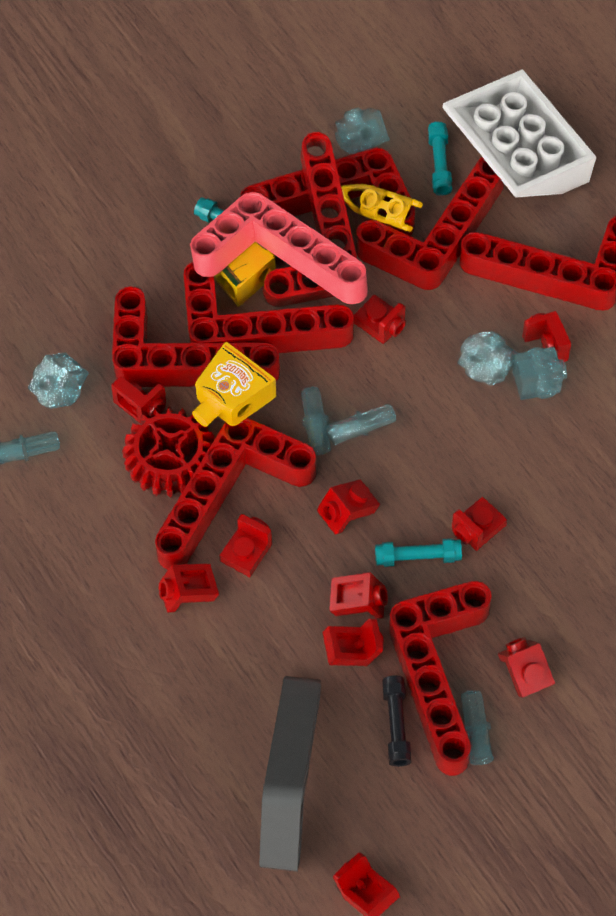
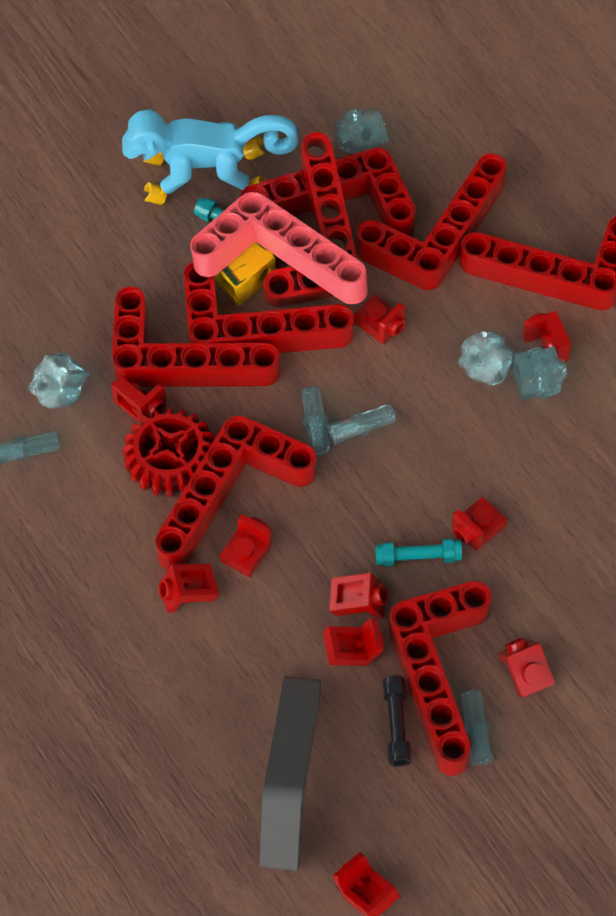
(203, 145): none -> medium azure animal
(232, 388): yellow torso -> none
(346, 503): red bracket -> none
(372, 200): yellow piece -> none
(441, 177): teal bar -> none
(523, 137): white slope -> none

